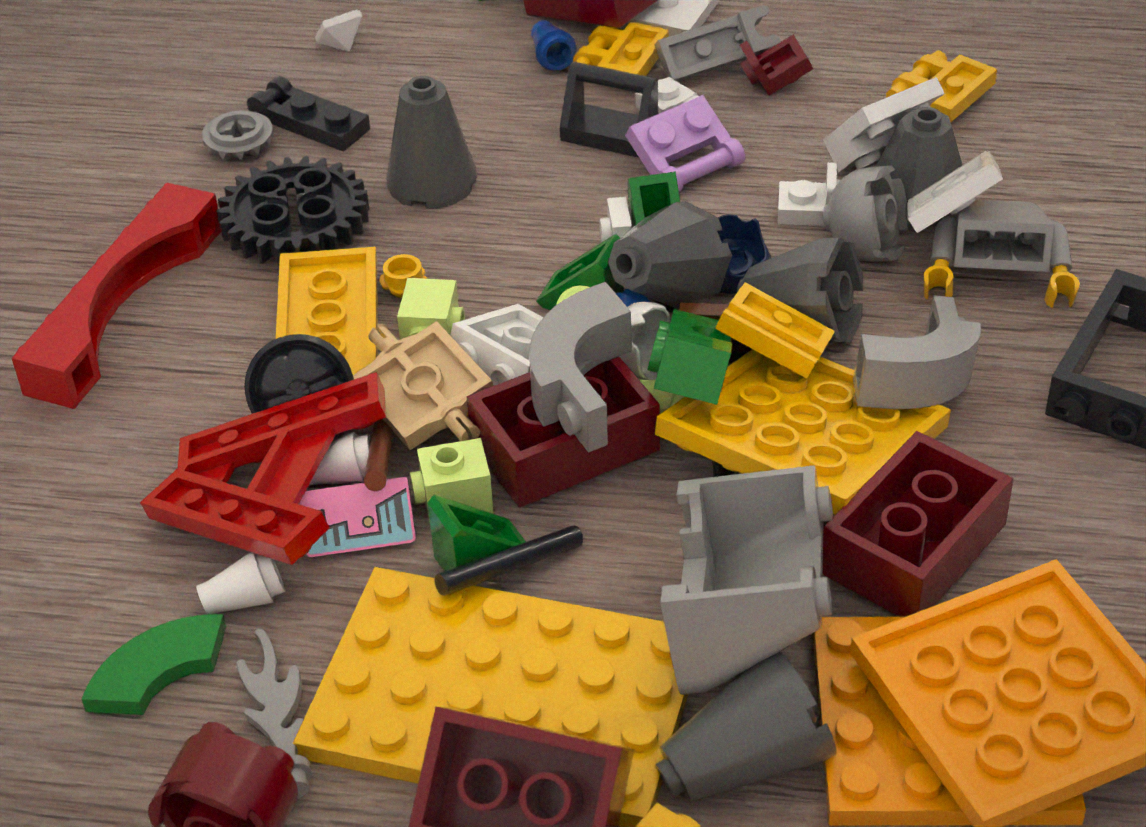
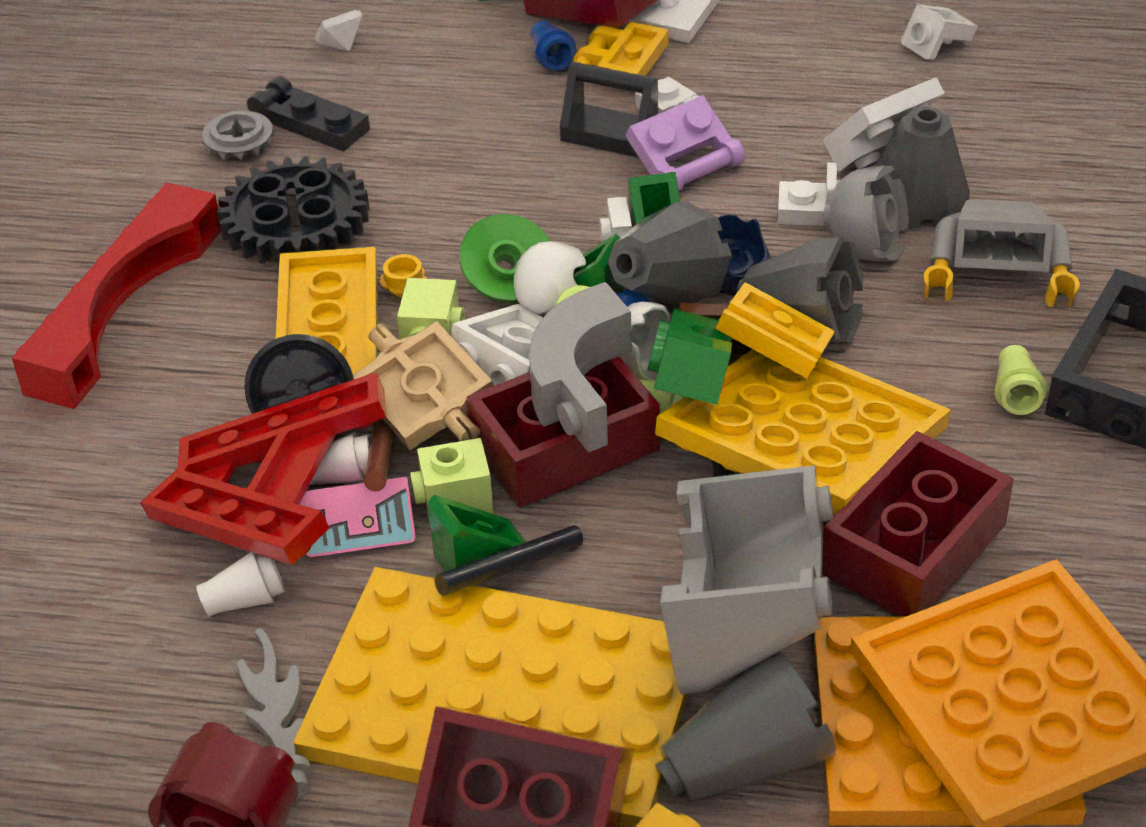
(154, 661): green tile -> none
(428, 148): dark grey cone -> none
(492, 241): none -> bright green dish
(545, 274): none -> white hair
(713, 45): light grey plate -> none
(777, 65): dark red bracket -> none
(921, 368): light grey arch -> none
(932, 27): none -> white bracket
(953, 191): white plate -> none
(961, 80): yellow plate -> none
(1019, 383): none -> yellowish green cone

